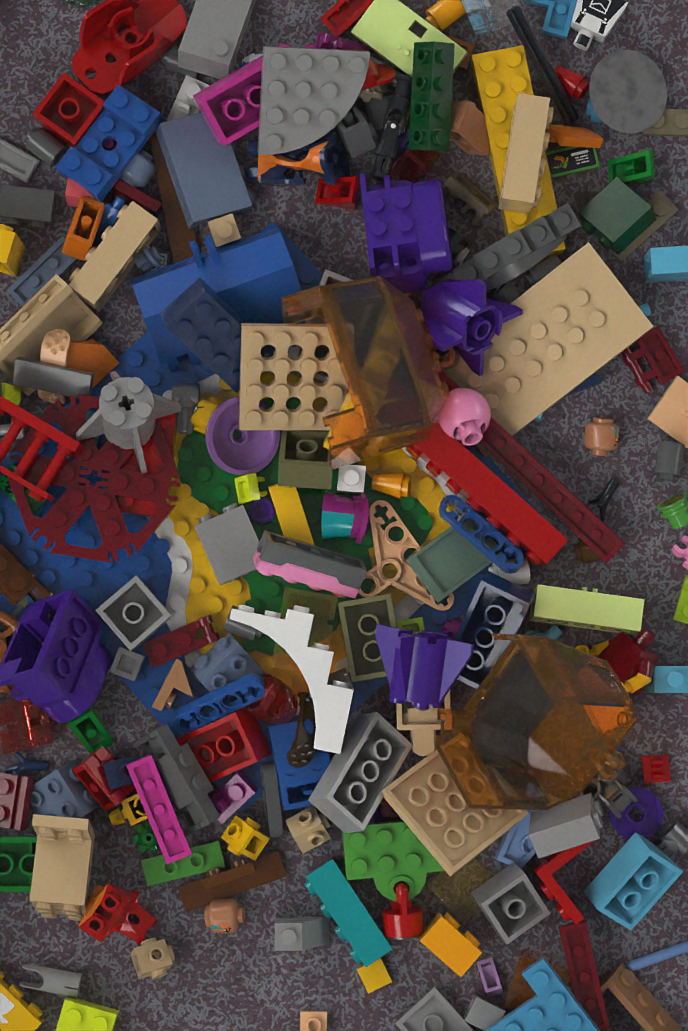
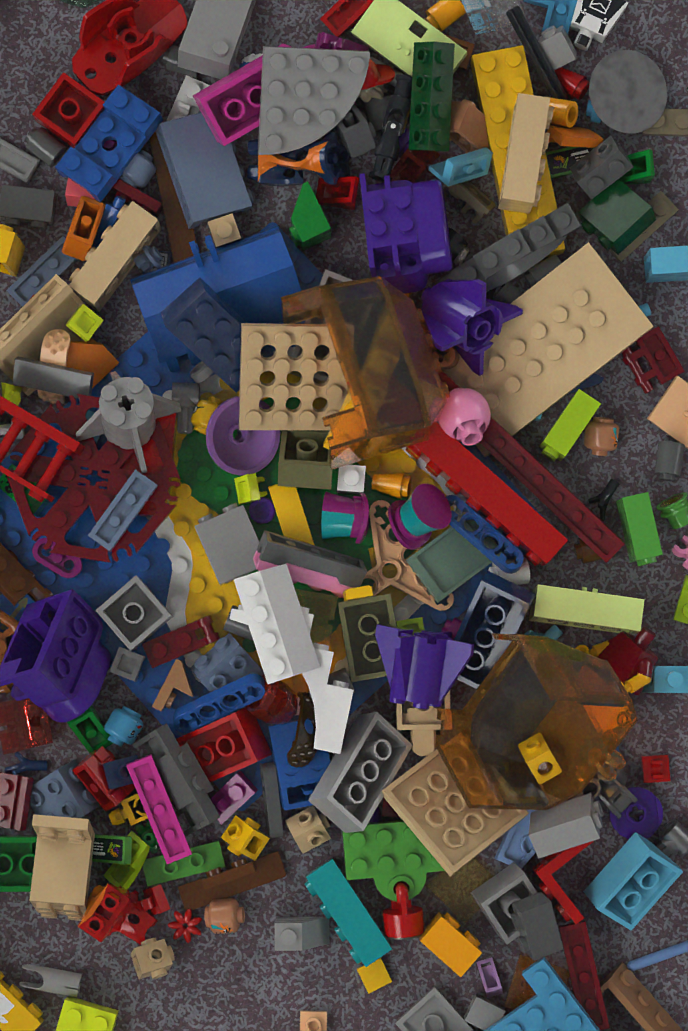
(55, 561): none -> magenta plate
(84, 322): none -> neon yellow tile
(112, 849): none -> tile
(123, 510): none -> sand blue plate
(123, 726): none -> dark azure head
(125, 874): none -> lime slope
(154, 900): none -> red tile
(181, 929): none -> red plant
(200, 372): none -> light grey tile
(276, 623): none -> white slope
(308, 220): none -> green slope
(357, 593): none -> yellow tile
(419, 516): none -> magenta hat
(463, 167): none -> medium azure panel
(536, 926): none -> dark grey brick
(537, 752): none -> yellow bracket
(557, 46): none -> light grey brick
(564, 112): none -> light orange brick
(569, 426): none -> lime brick
(601, 167): none -> dark grey brick
(639, 528): none -> bright green brick

